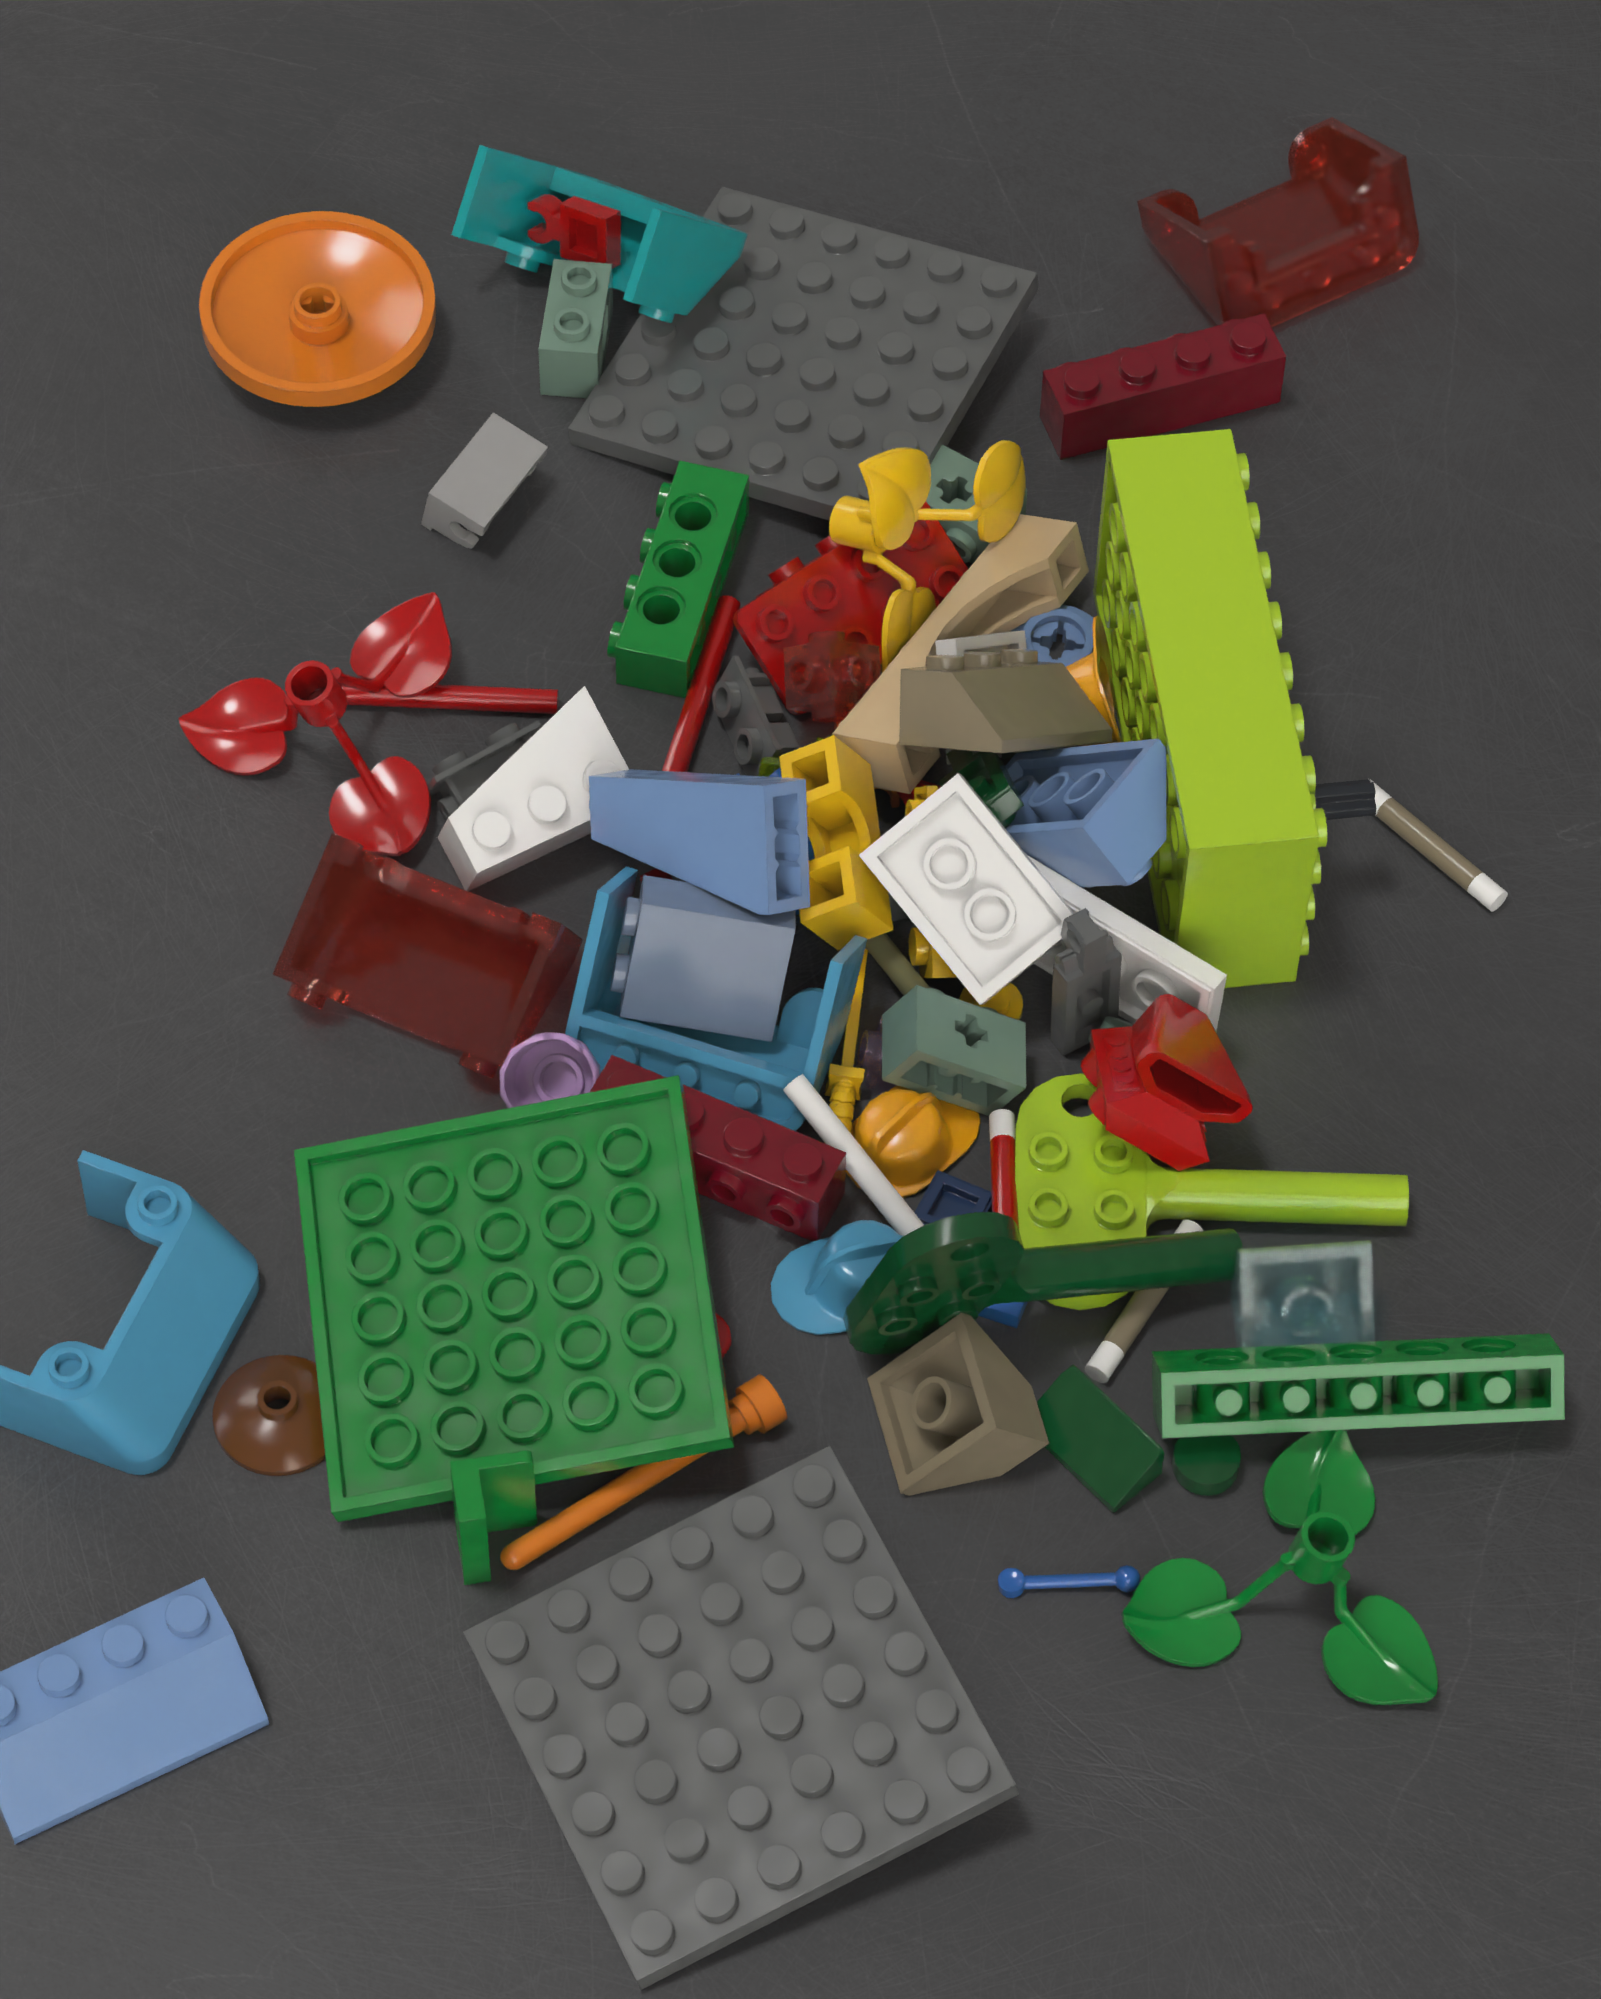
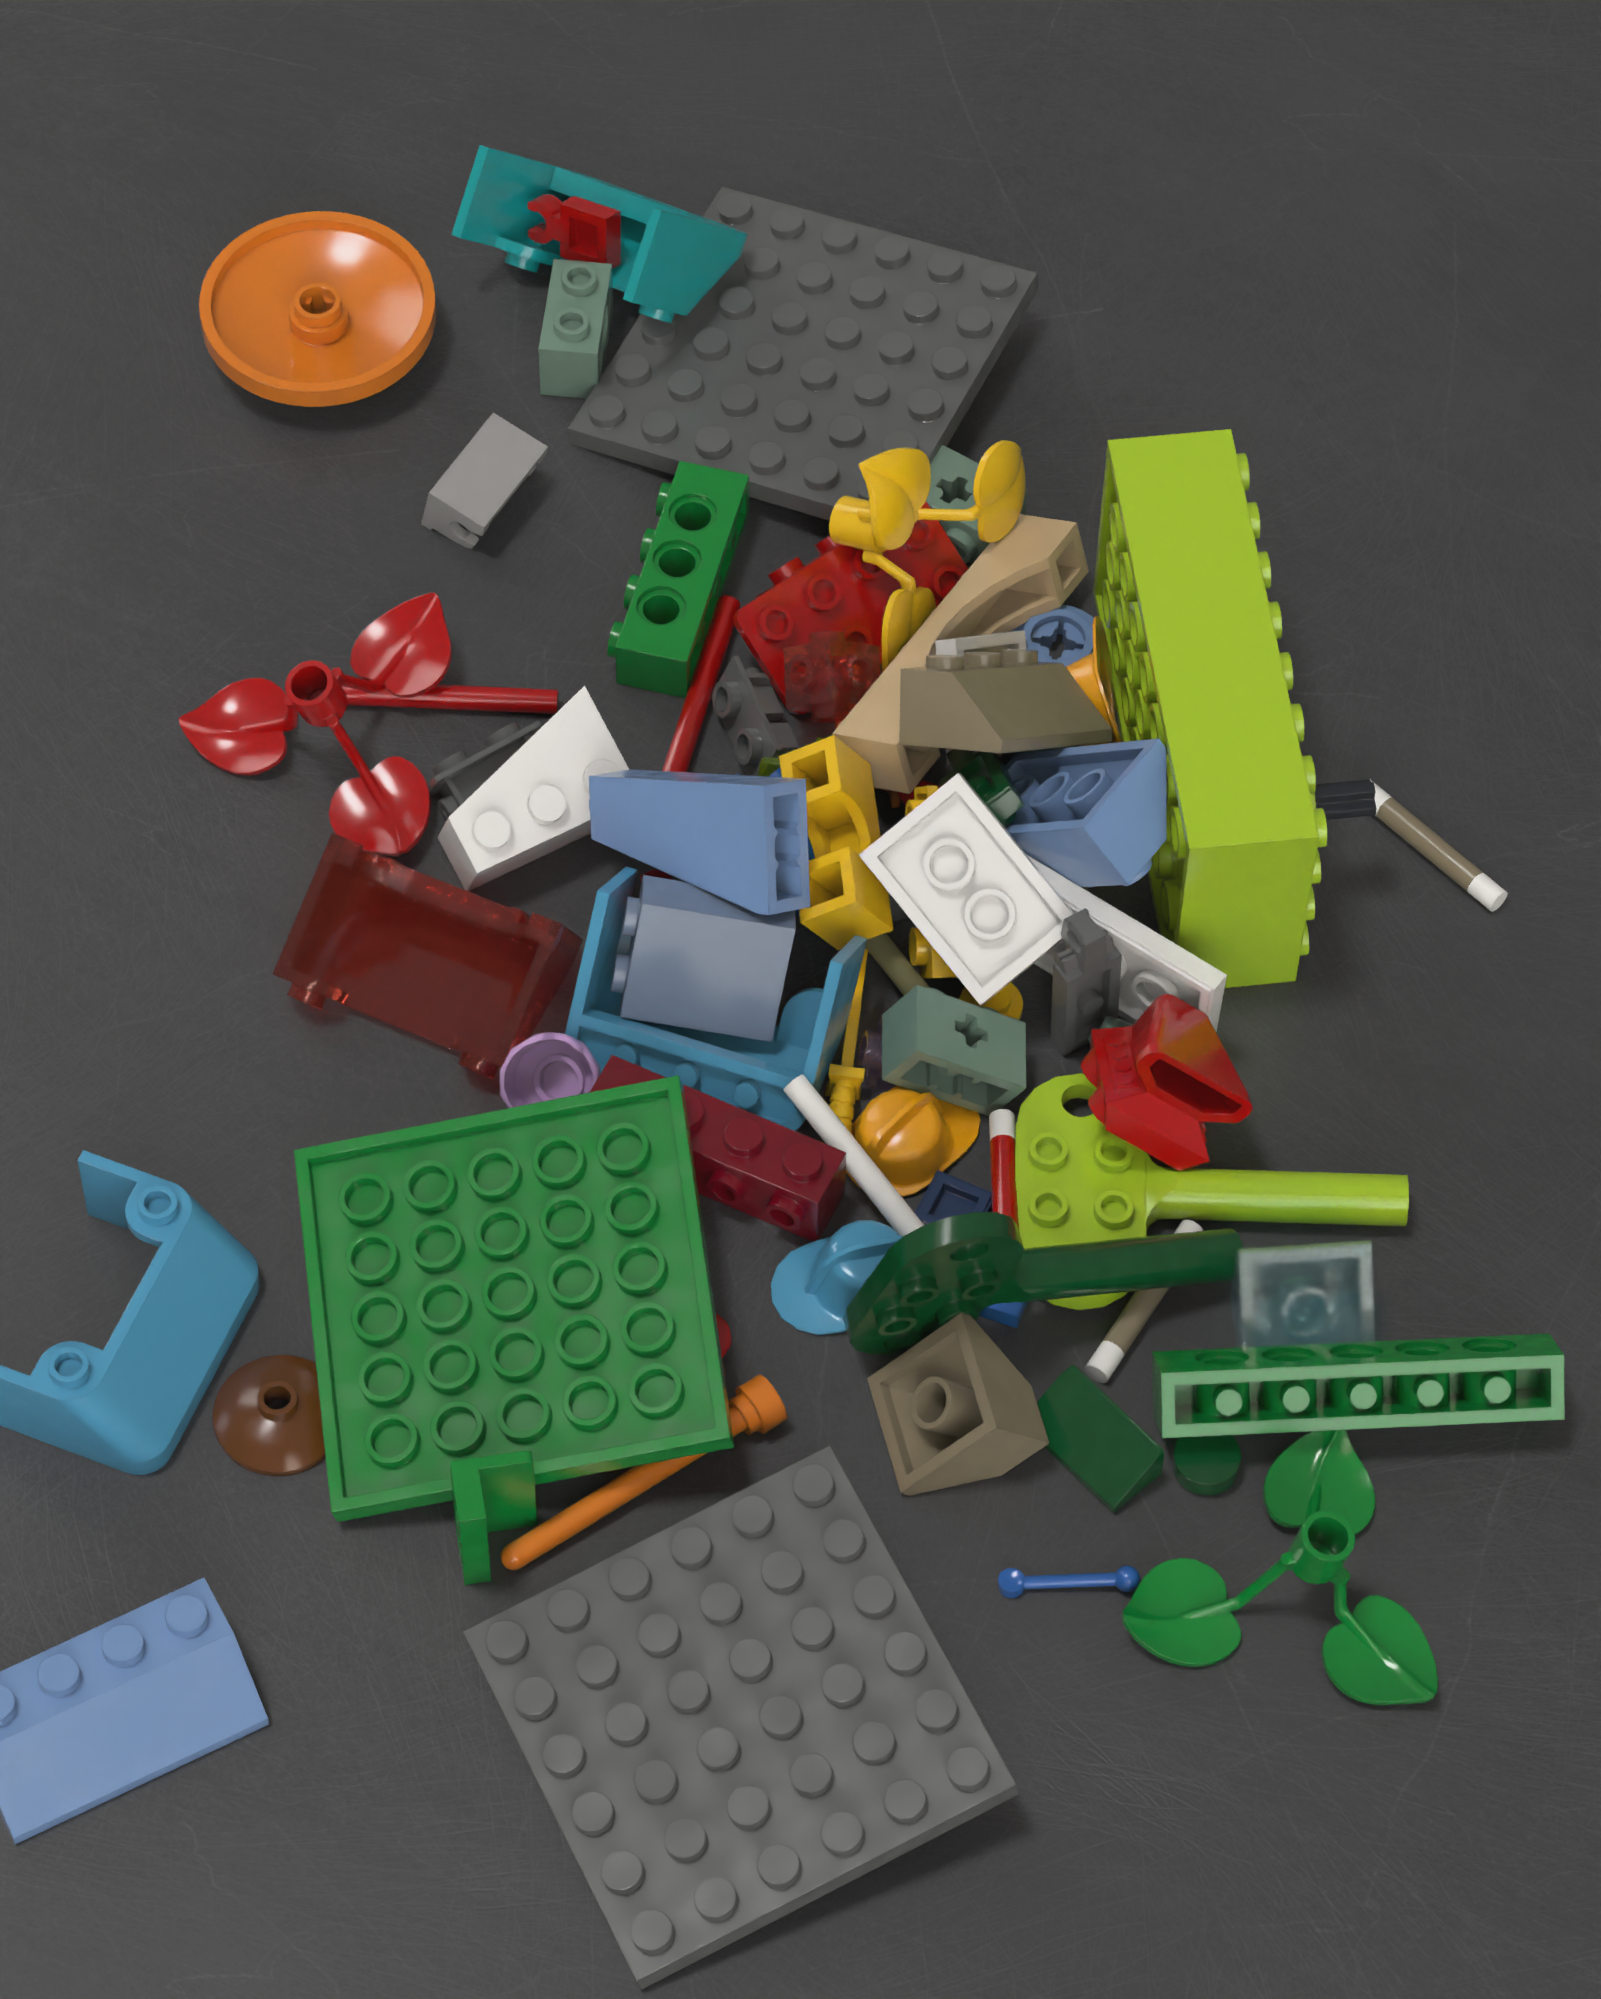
(1162, 385): dark red brick -> none
(1300, 243): clear red windscreen -> none

